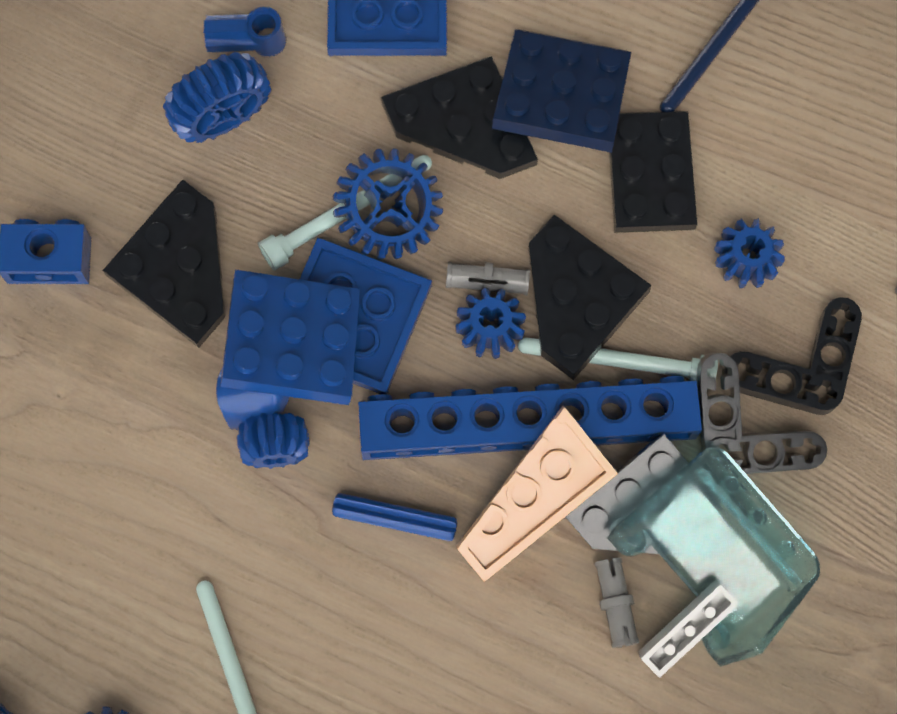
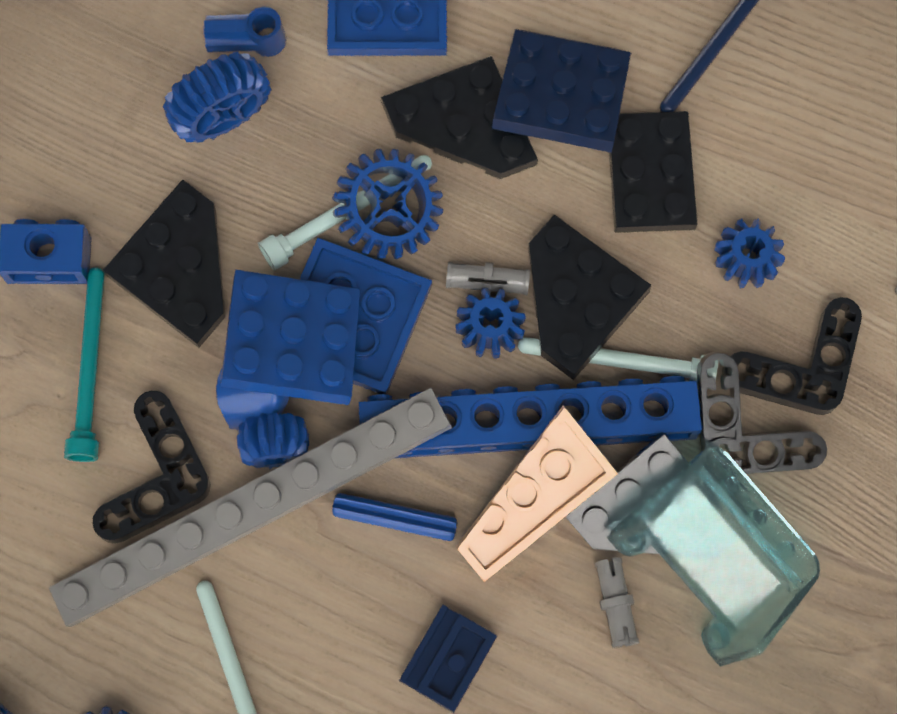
(82, 442): none -> teal piece
(166, 484): none -> black beam
(249, 508): none -> light grey plate
(448, 658): none -> dark blue plate
(688, 628): white piece -> none

